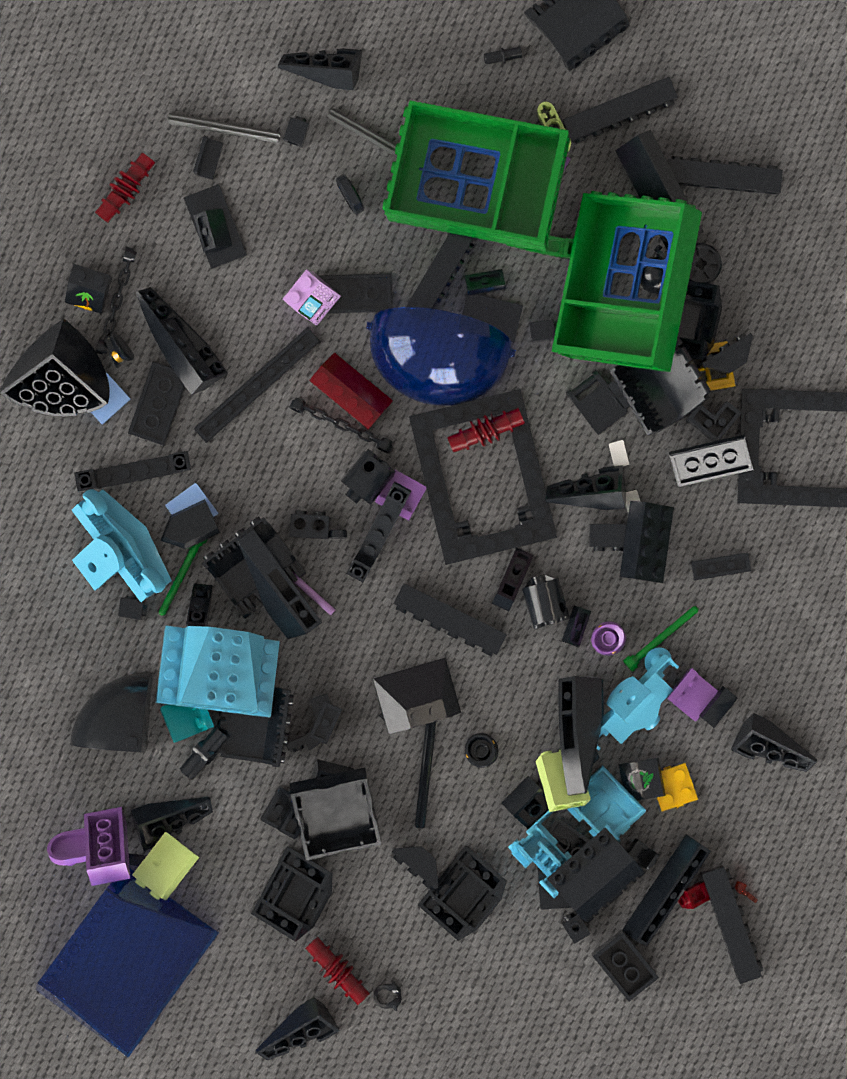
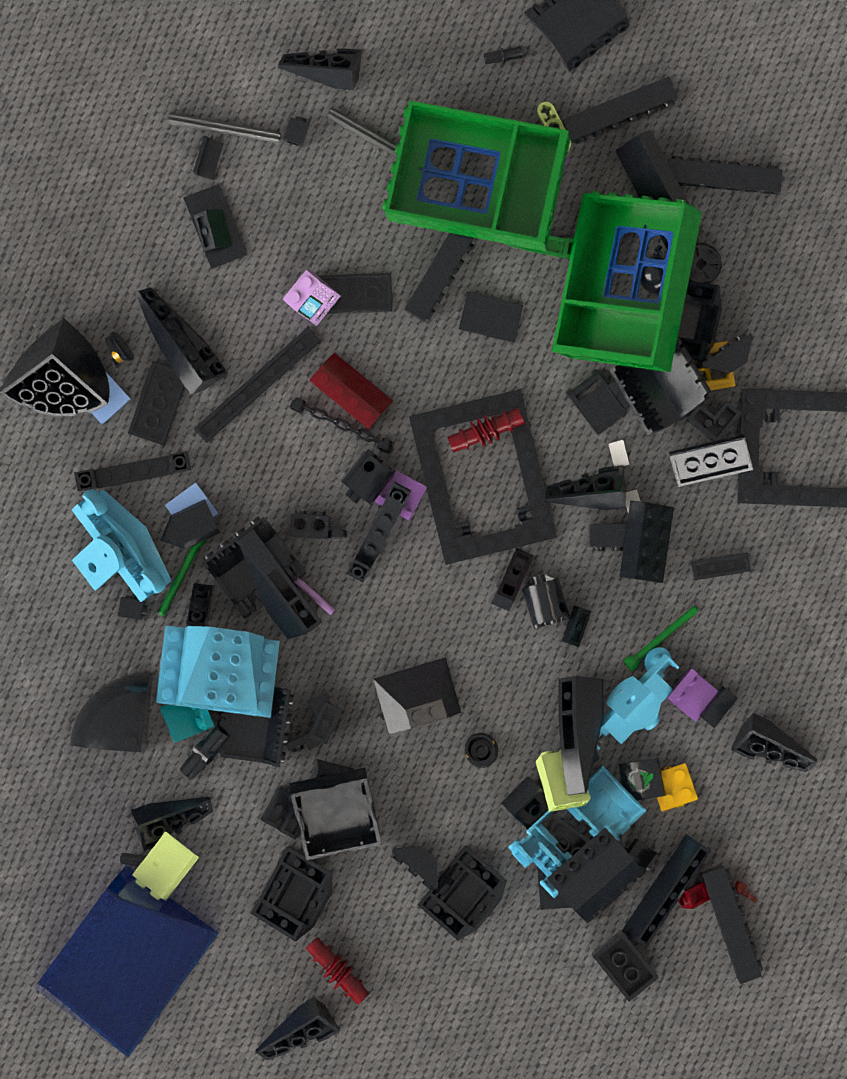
(87, 288): black slope -> none
(99, 844): medium lavender brick -> none
(125, 187): dark red piece -> none
(129, 256): black piece -> none
(350, 194): black wheel -> none
(391, 987): black piece -> none
(425, 775): black axle -> none
(438, 354): clear blue windscreen -> none
(446, 617): black brick -> none
(485, 282): black plate -> none
(542, 330): black brick -> none
(575, 927): black brick -> none
(608, 638): medium lavender piece -> none

